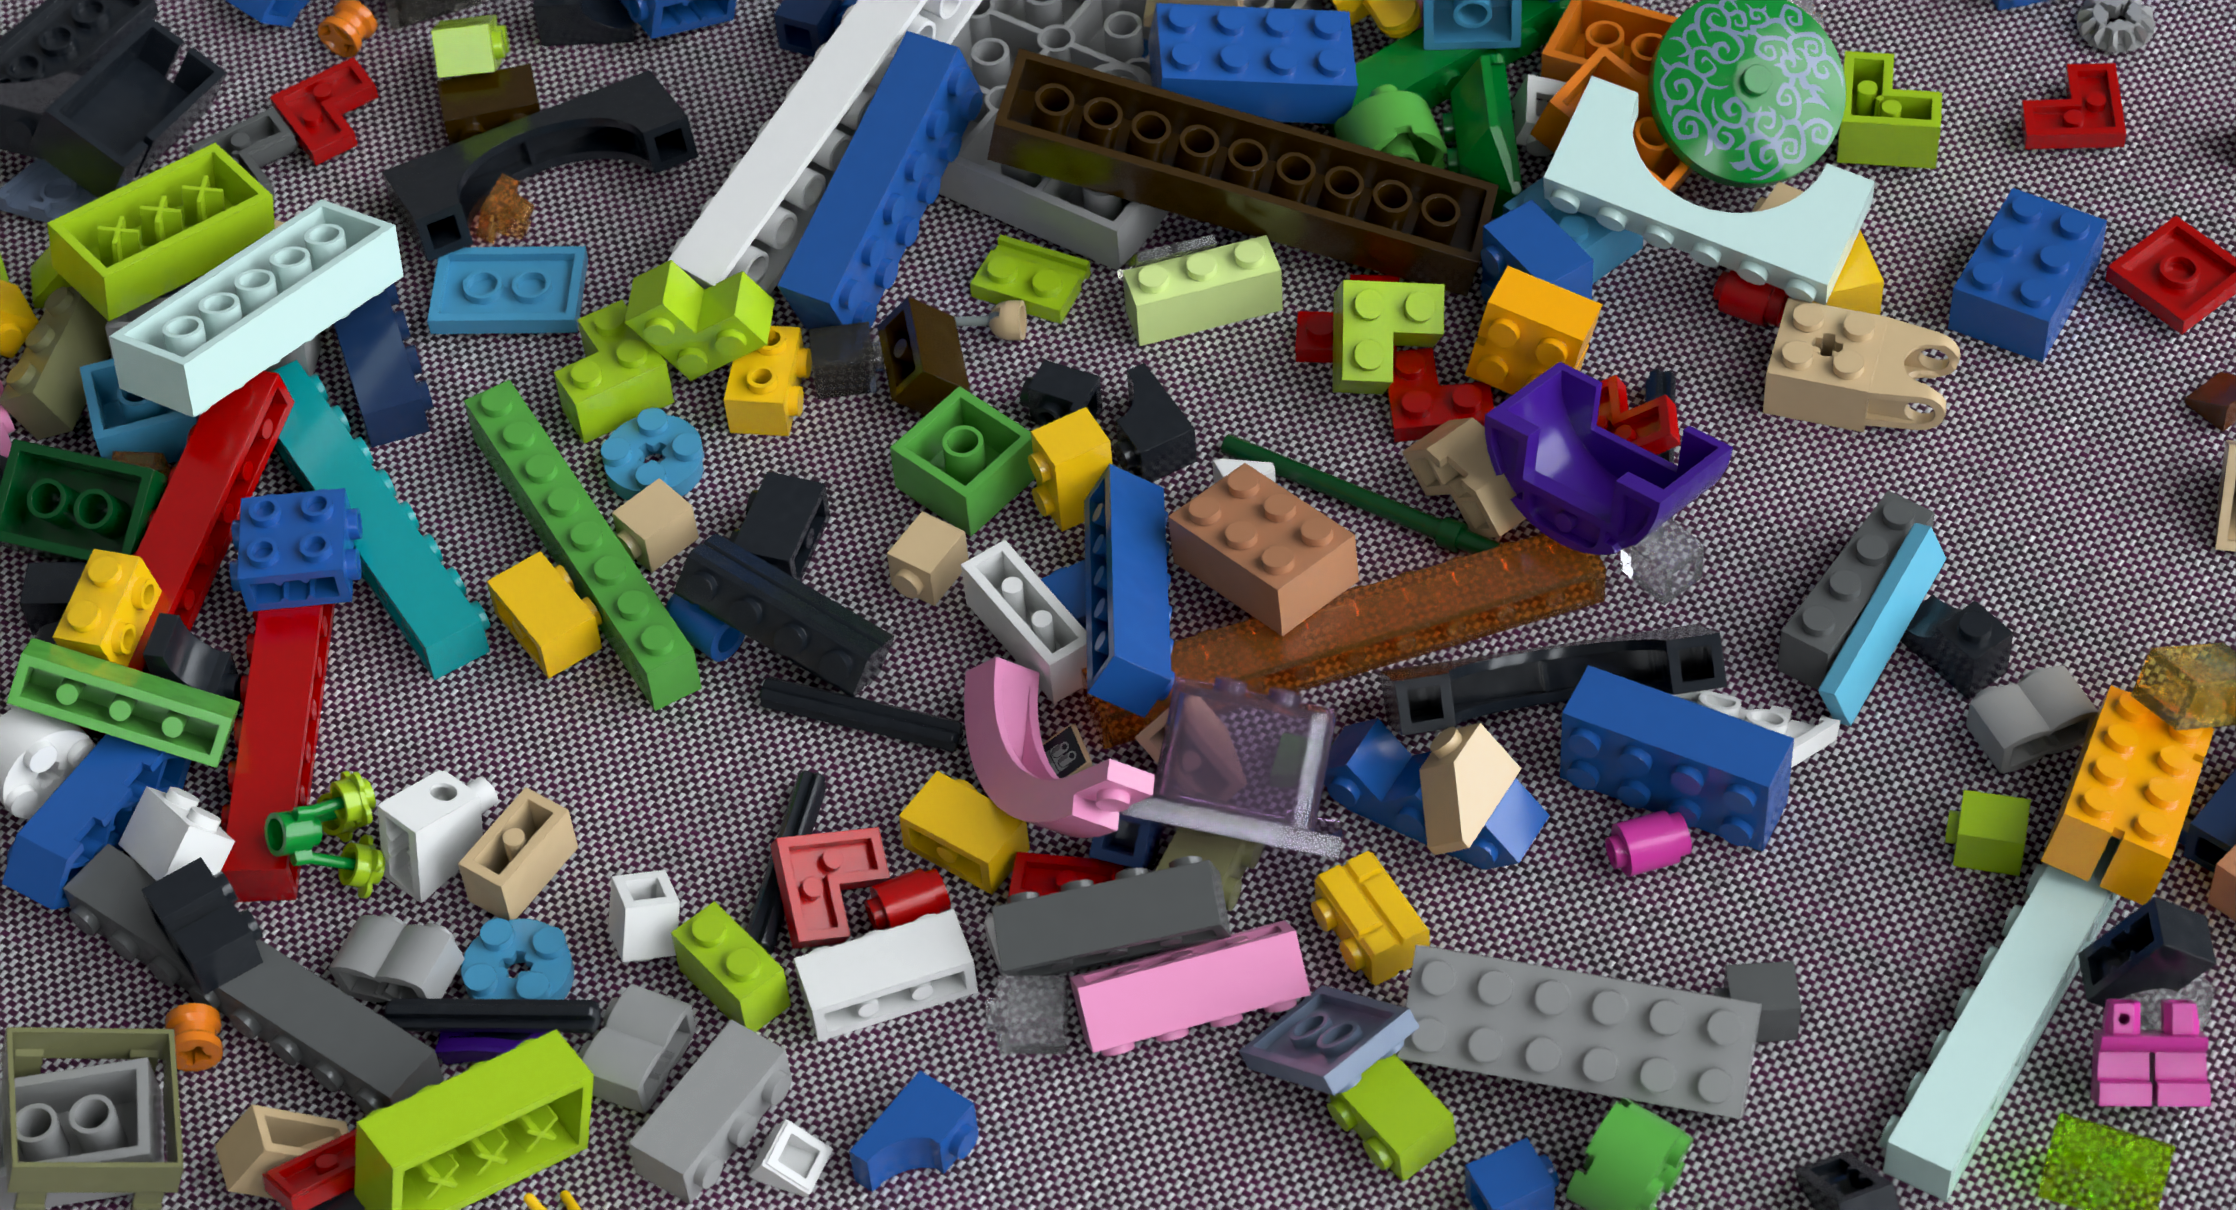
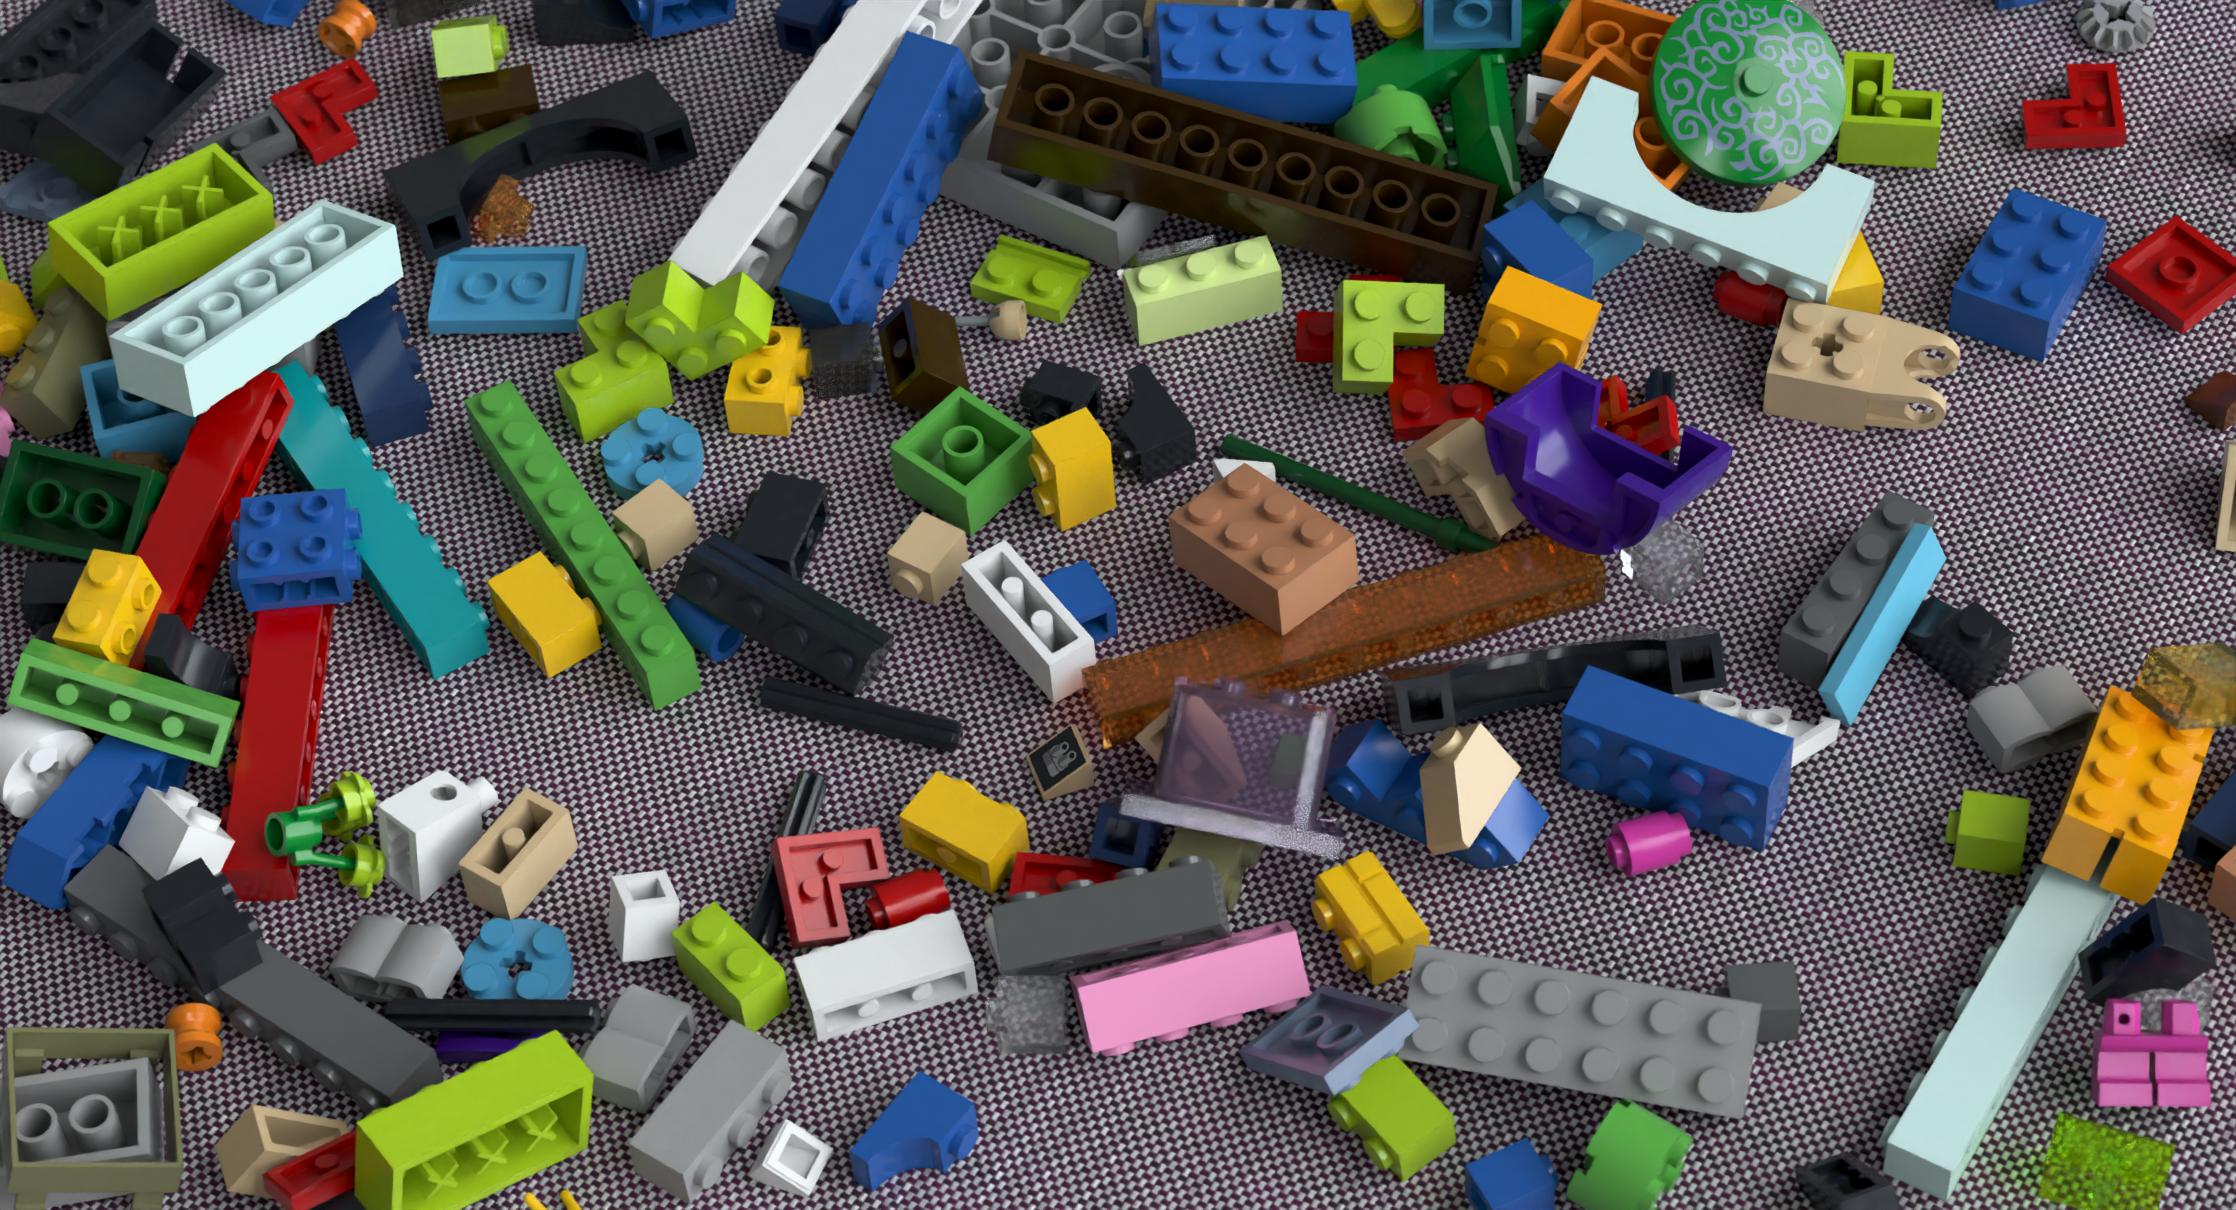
(1015, 769): bright pink arch -> none
(1127, 592): blue brick -> none

